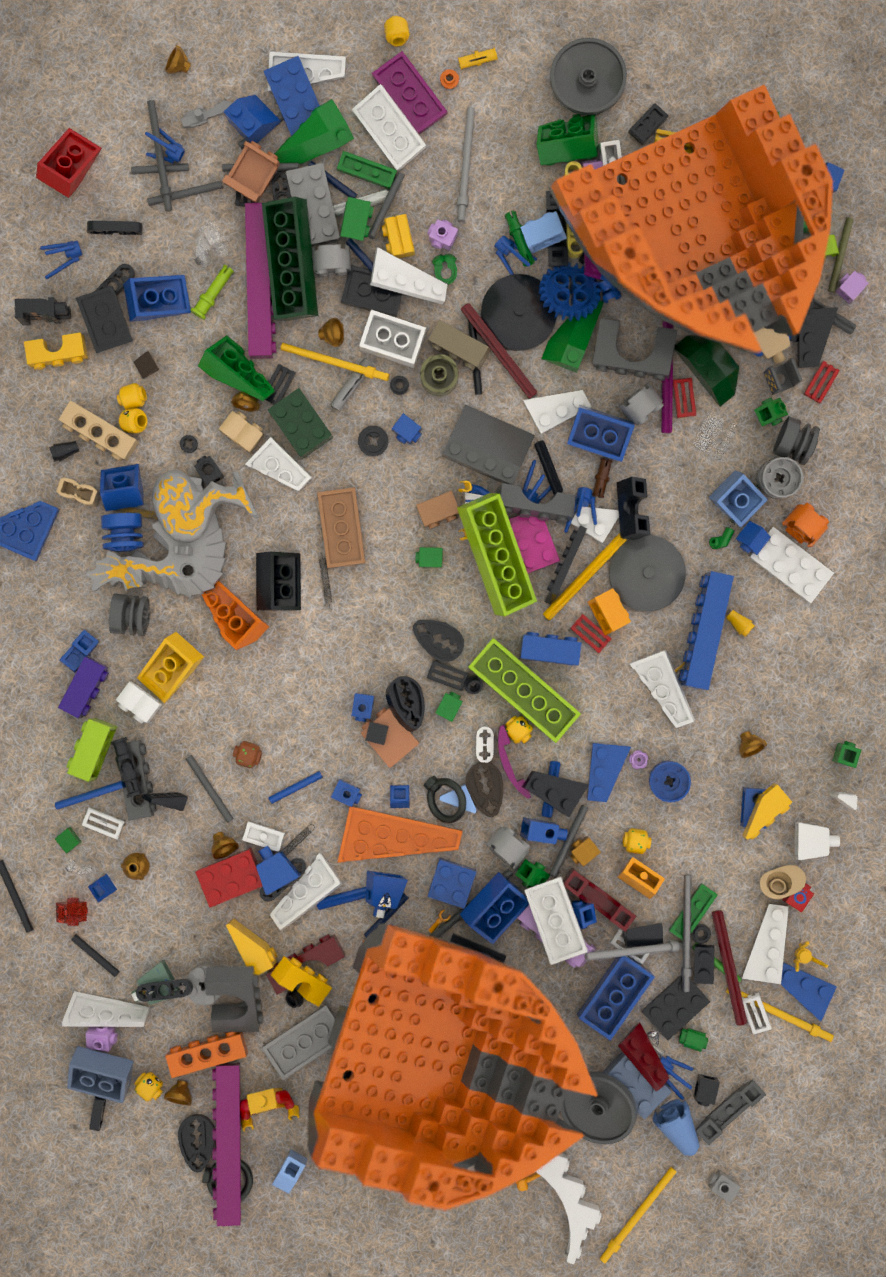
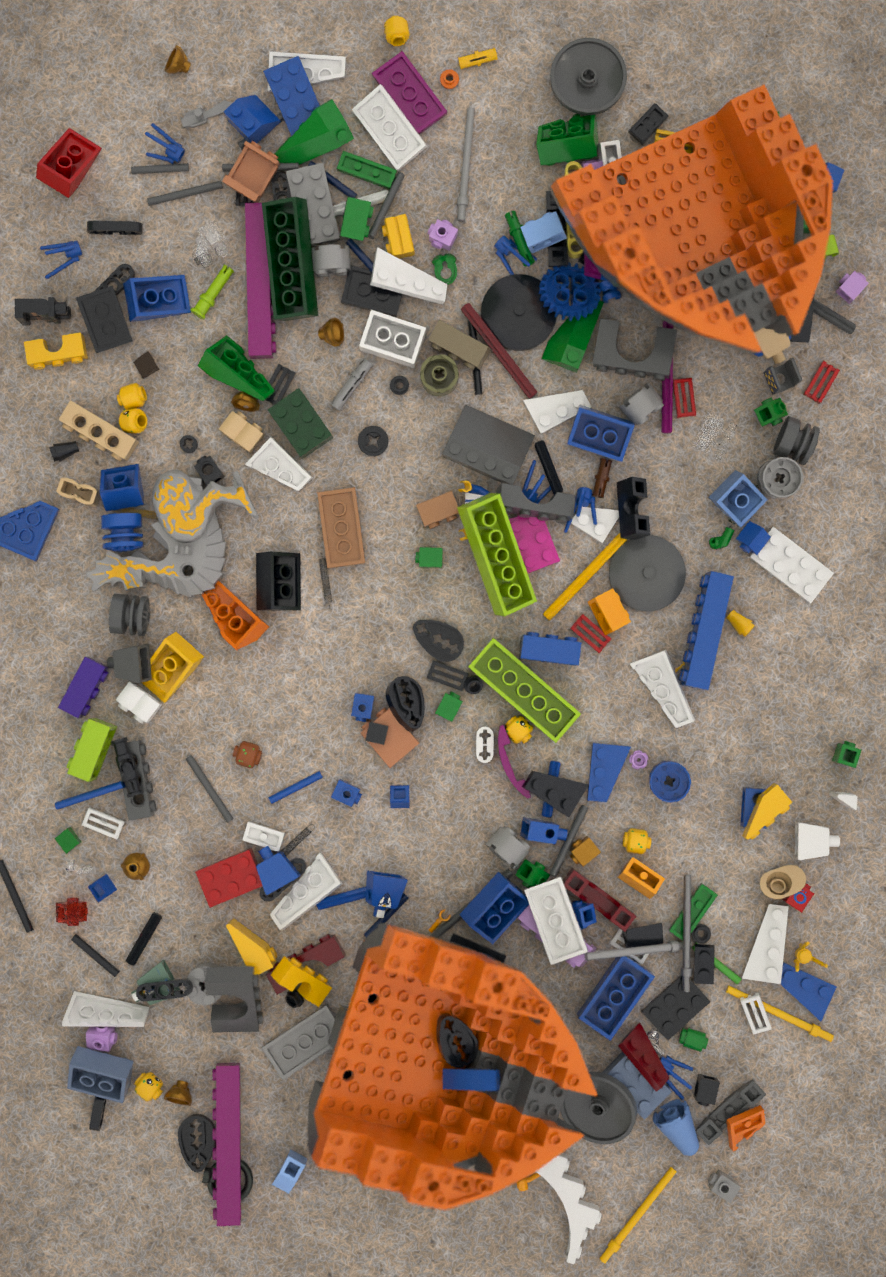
(81, 647): blue slope -> none
(131, 663): none -> dark grey torso
(143, 939): none -> black axle
(165, 190): dark grey bar -> none
(171, 800): black slope -> none
(179, 1066): orange brick -> none
(223, 845): pearl gold piece -> none
(264, 1102): torso -> none
(368, 371): yellow bar -> none
(383, 835): orange wing -> none
(407, 430): blue brick -> none
(433, 785): pearl dark grey piece -> none
(451, 798): light blue slope -> none
(451, 883): blue brick -> none
(465, 1037): none -> black piece
(471, 1079): none -> blue slope
(495, 782): dark brown piece -> none
(562, 569): black wing -> none
(710, 365): dark green wedge -> none
(729, 967): dark red axle -> none
(744, 1125): none -> orange wing
(750, 744): pearl gold piece -> none
(805, 524): orange brick -> none
(814, 335): black wing -> none
(840, 257): olive bar -> none

